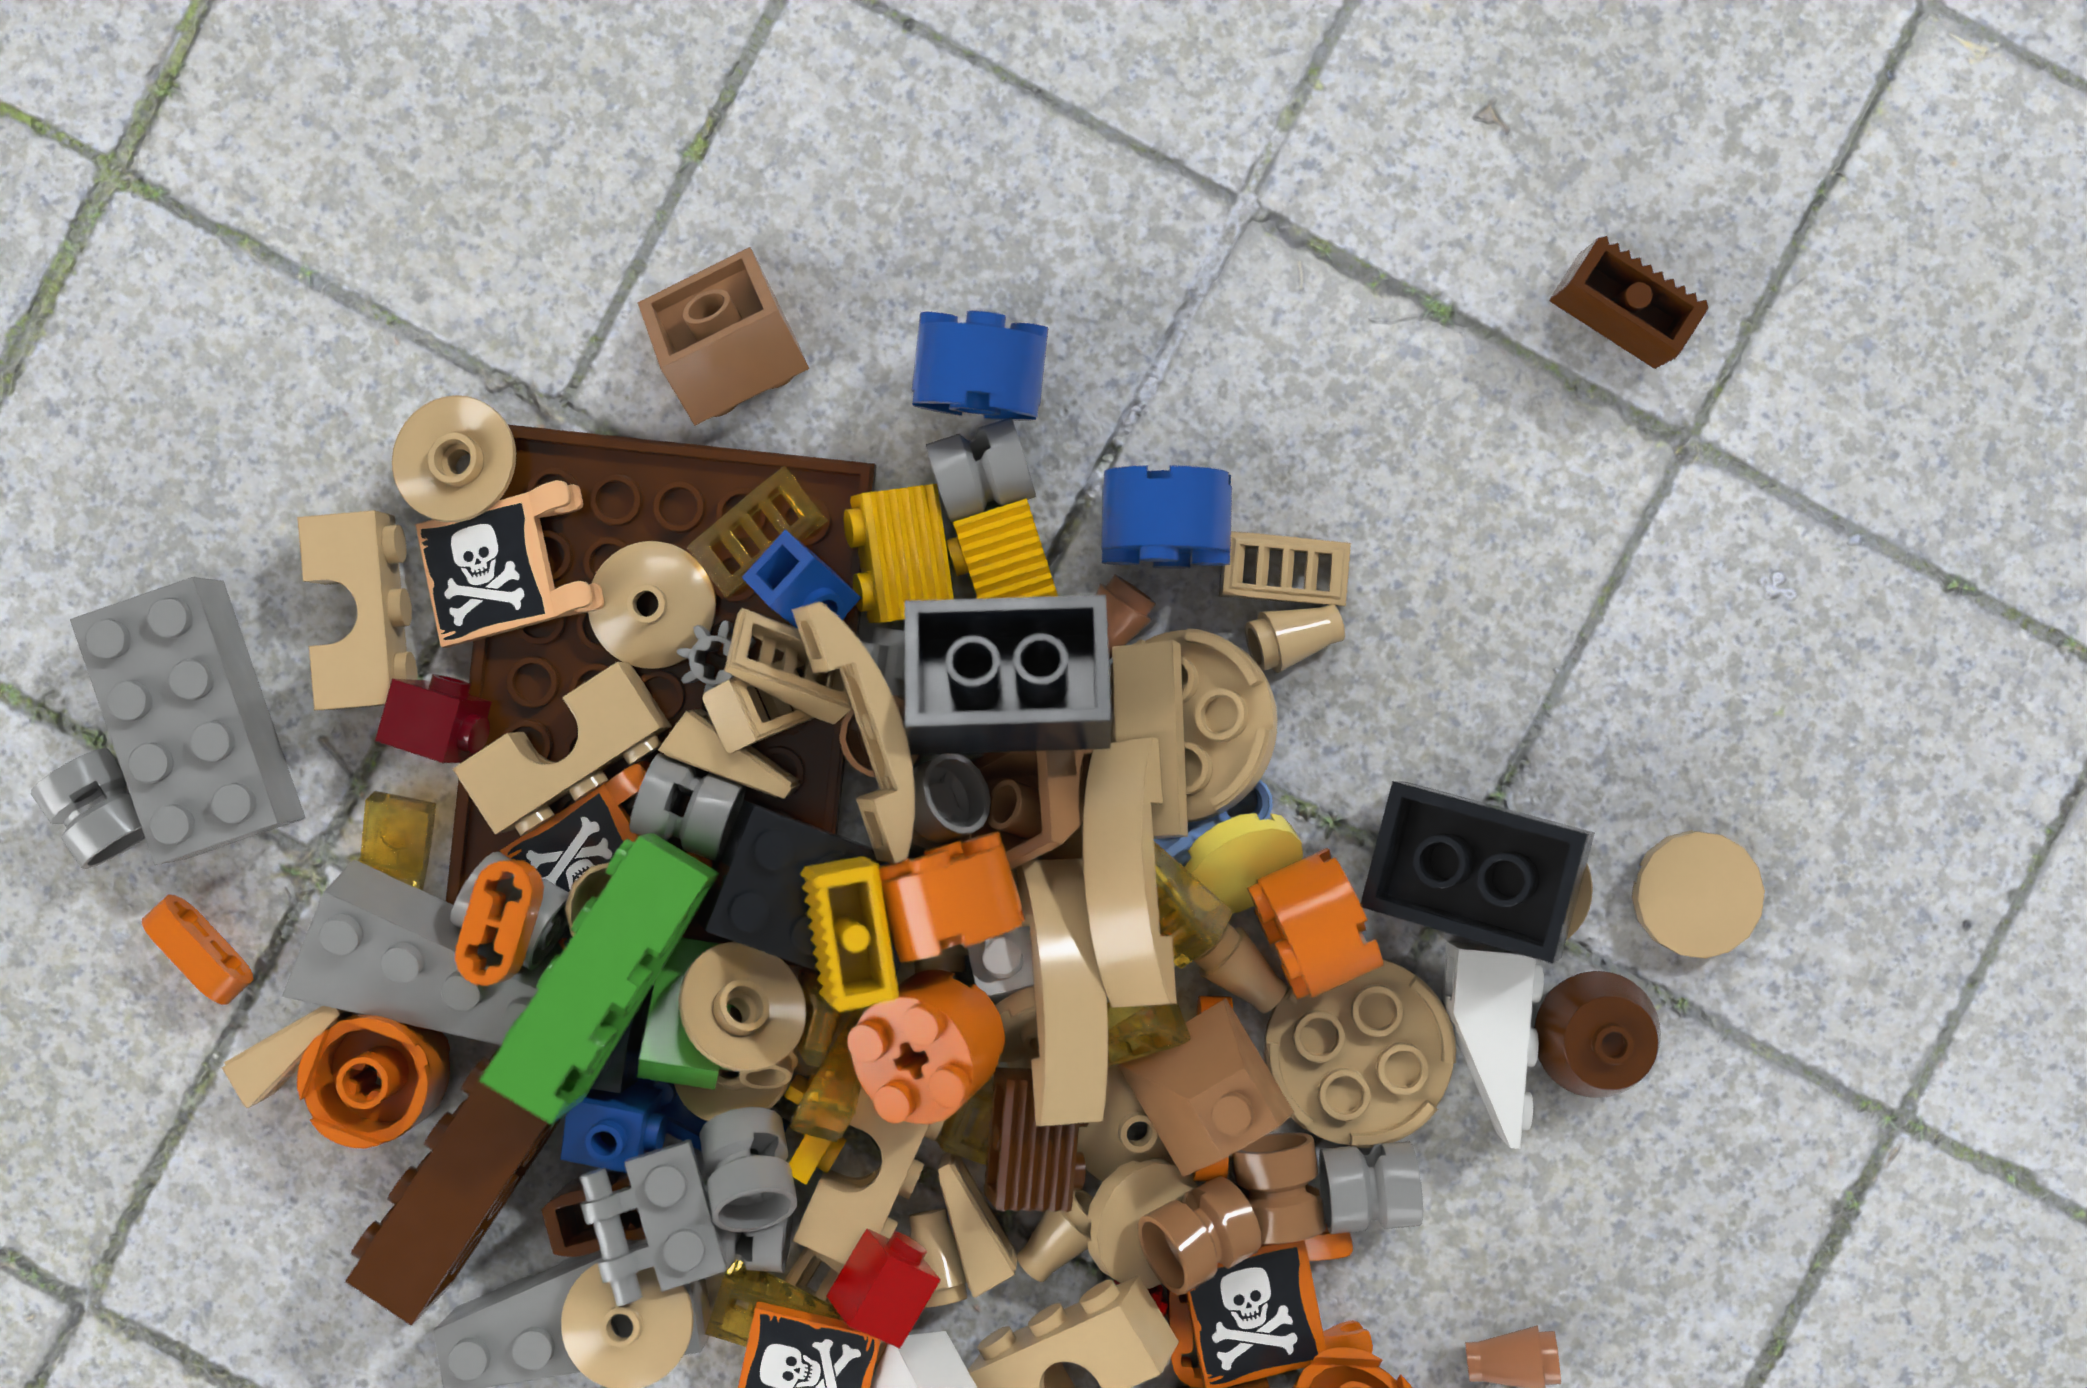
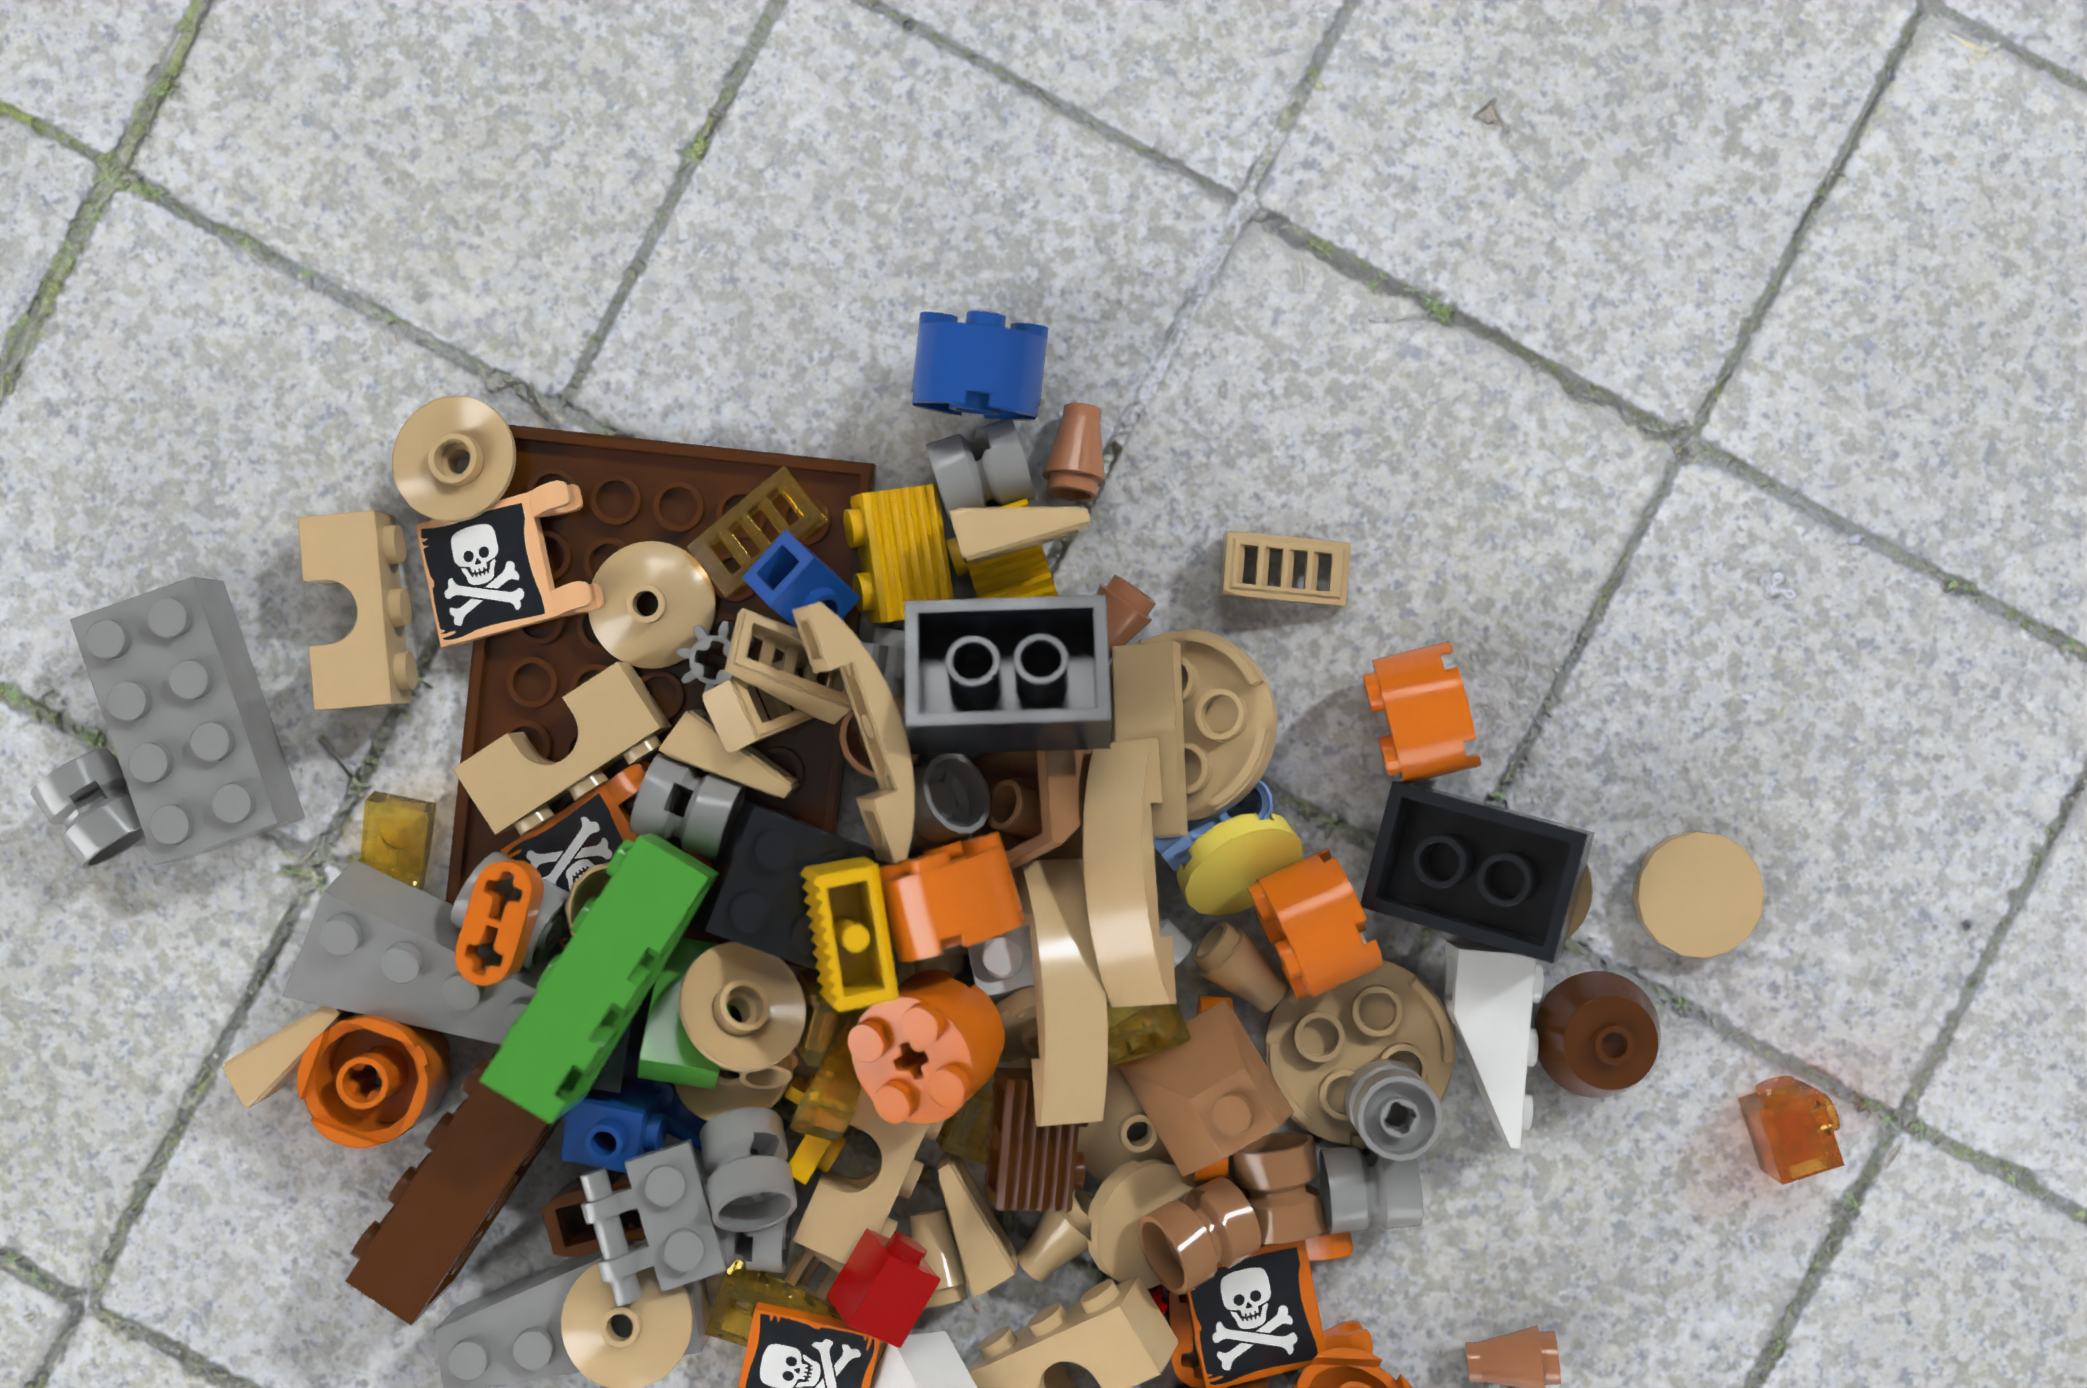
(197, 949): orange beam -> none
(434, 719): dark red brick -> none
(722, 337): medium nougat slope -> none
(1005, 530): none -> tan slope
(1076, 456): none -> nougat cone
(1166, 516): blue brick -> none
(1194, 913): clear yellow slope -> none
(1290, 636): tan cone -> none
(1393, 1110): none -> light grey wheel
(1423, 713): none -> orange brick
(1629, 303): reddish brown brick -> none
(1791, 1129): none -> clear orange brick

